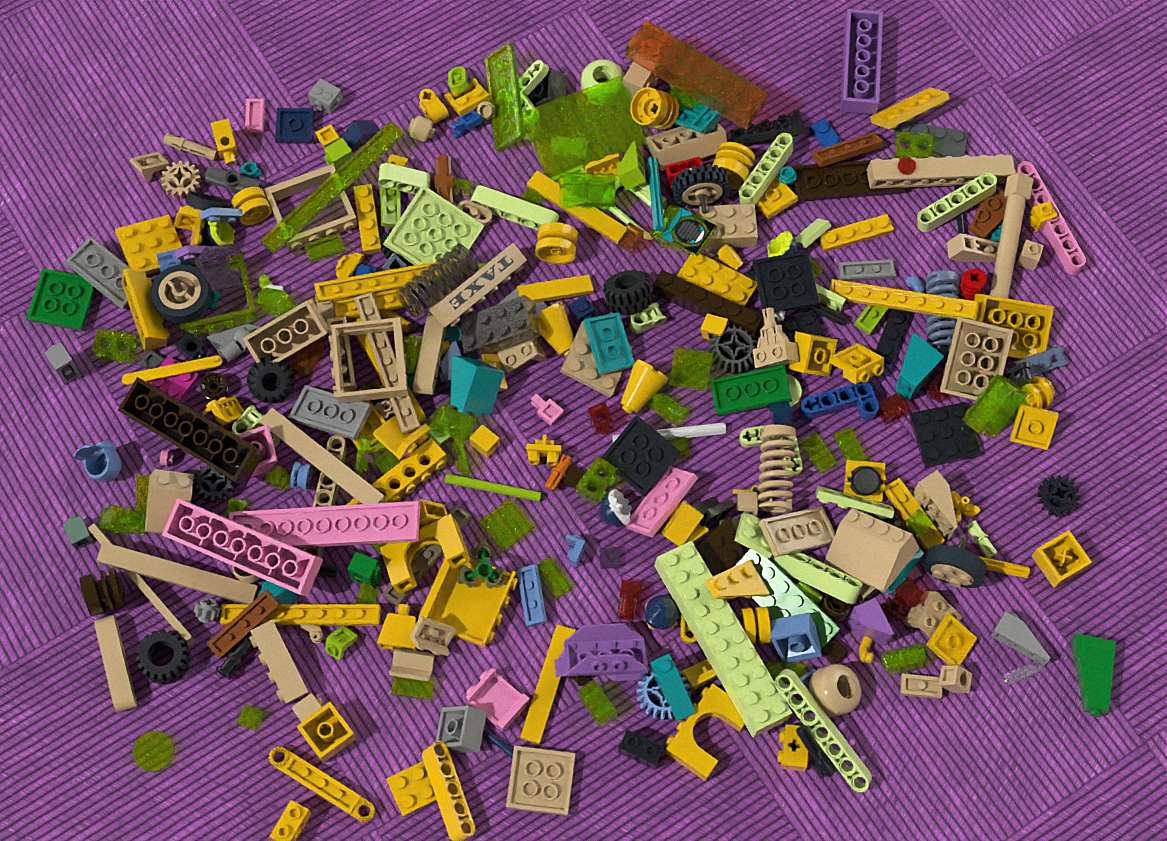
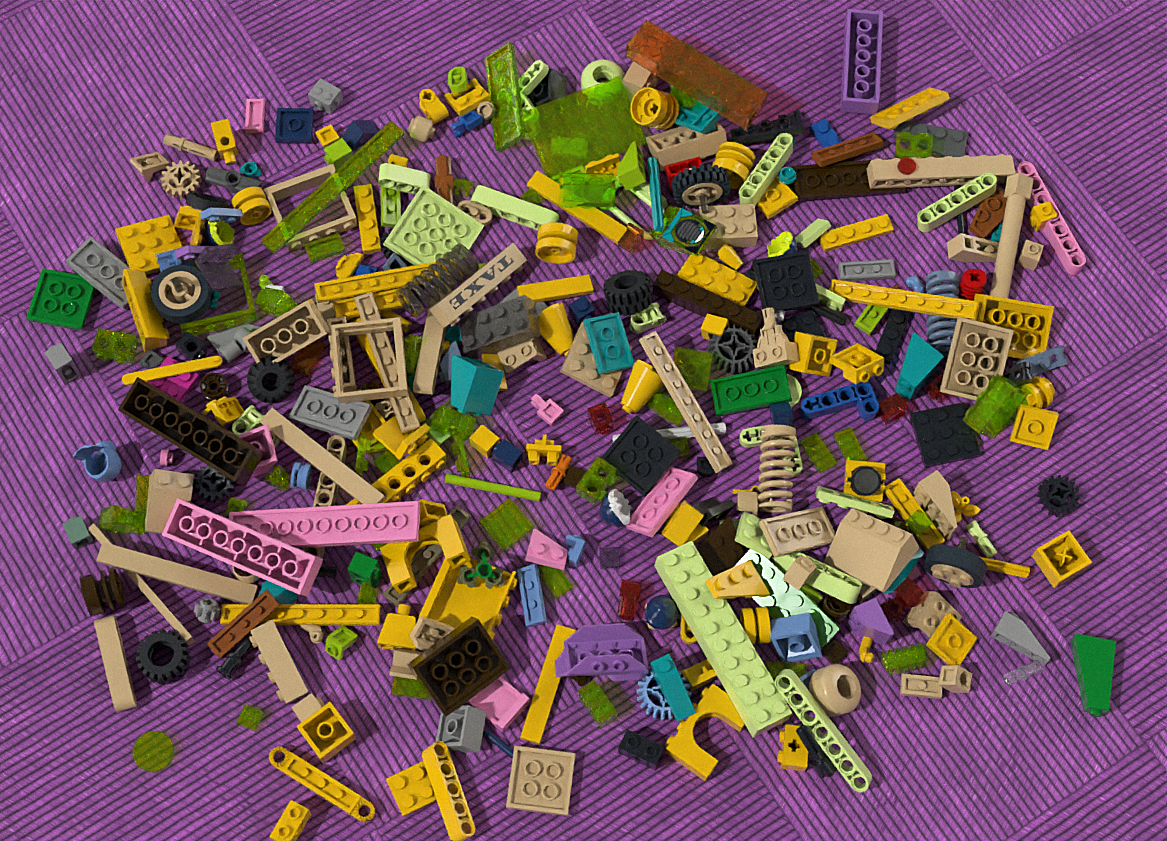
(459, 666): none -> dark brown slope
(507, 455): none -> dark blue brick
(546, 551): none -> bright pink wing
(685, 401): none -> tan tile
(704, 467): none -> black tile
(799, 572): none -> tan brick

